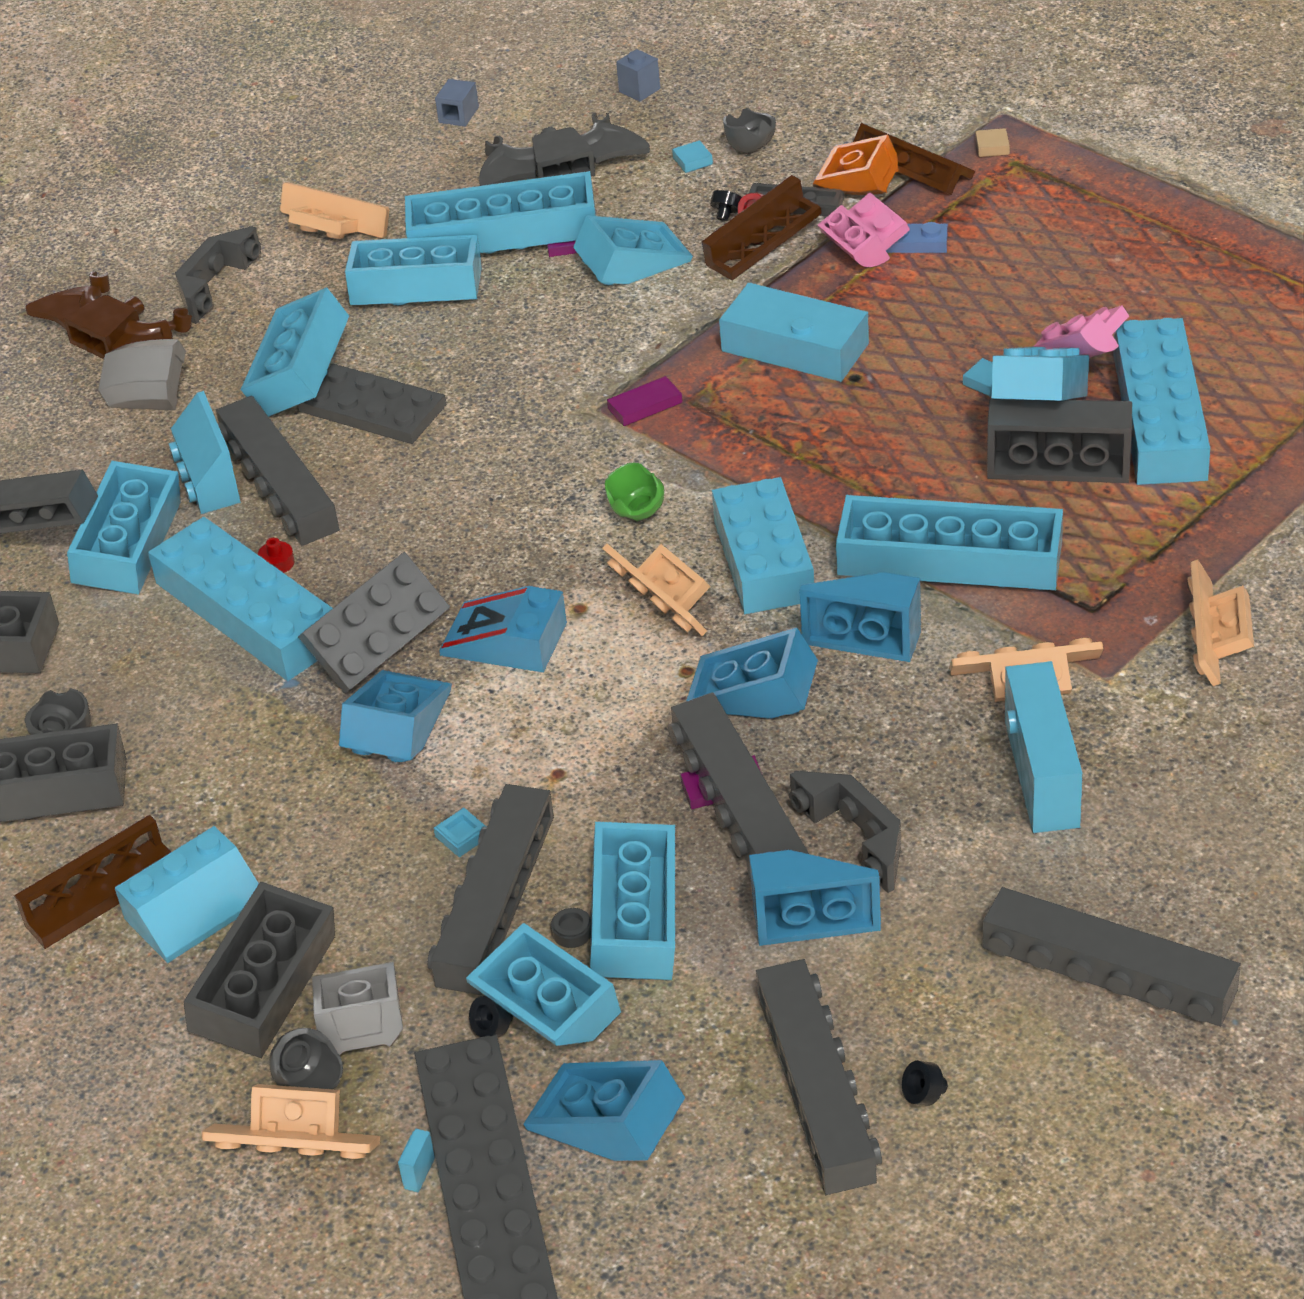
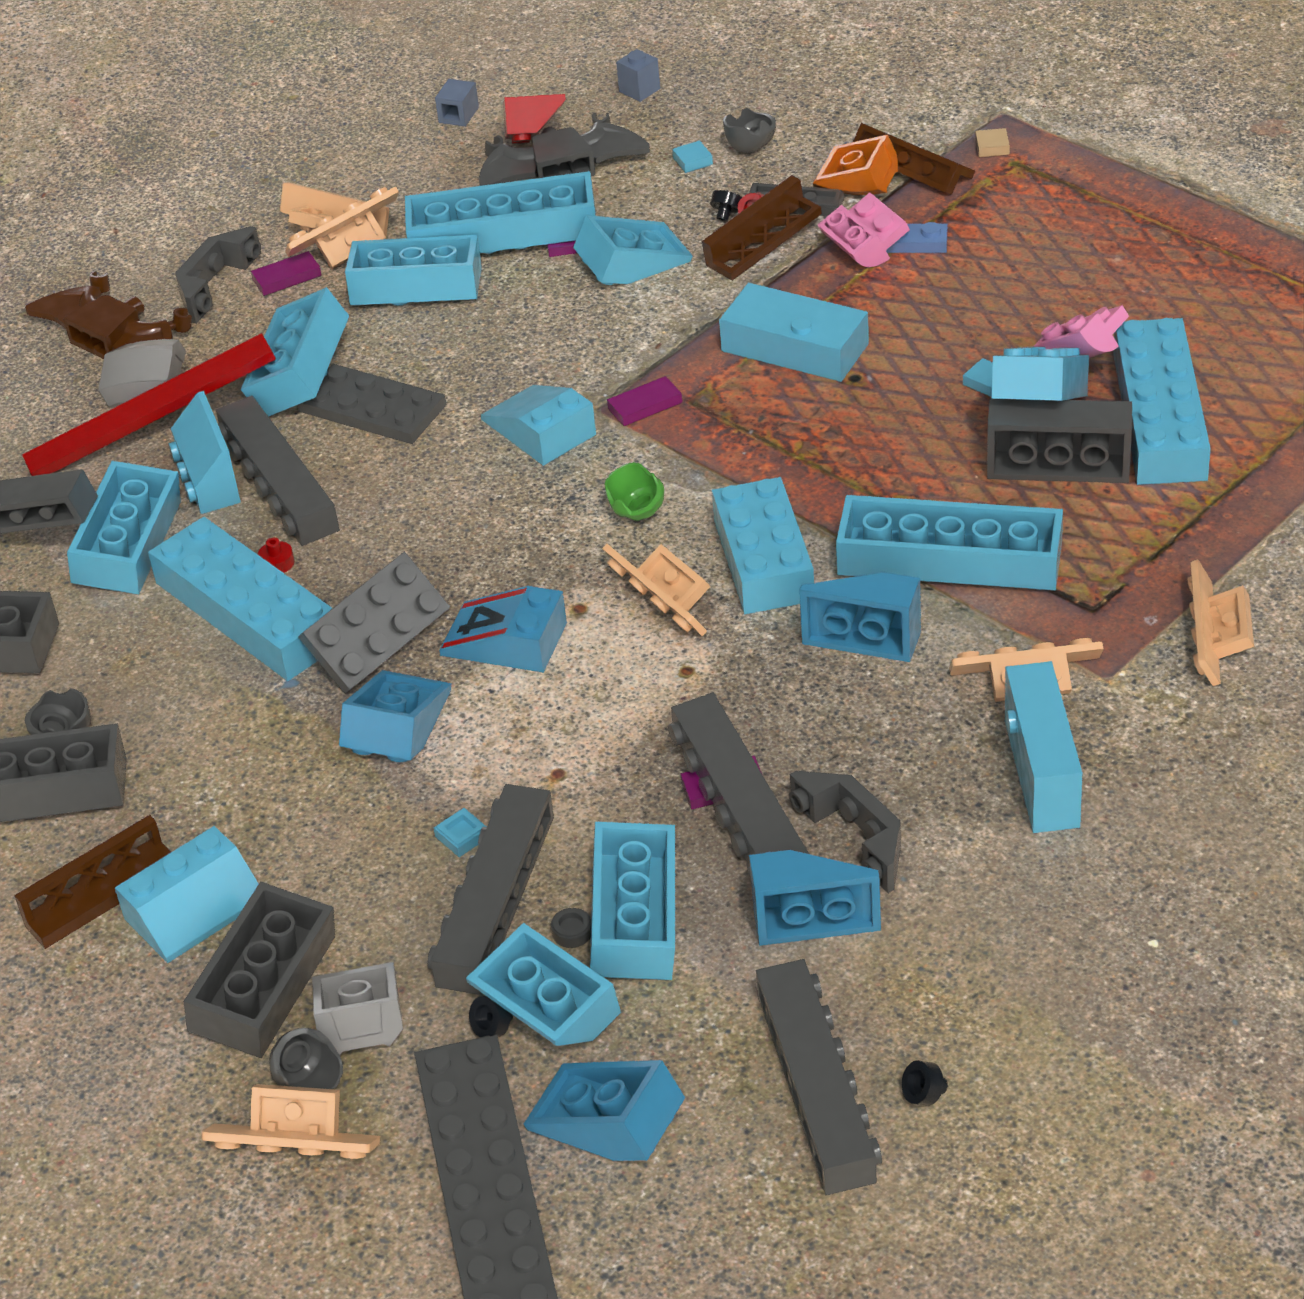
(148, 406): none -> red tile
(286, 273): none -> magenta tile
(336, 235): none -> light nougat bracket
(416, 1160): medium azure tile -> none
(528, 115): none -> slope
(544, 421): none -> medium azure slope
(758, 676): dark azure slope -> none
(1111, 956): dark grey brick -> none

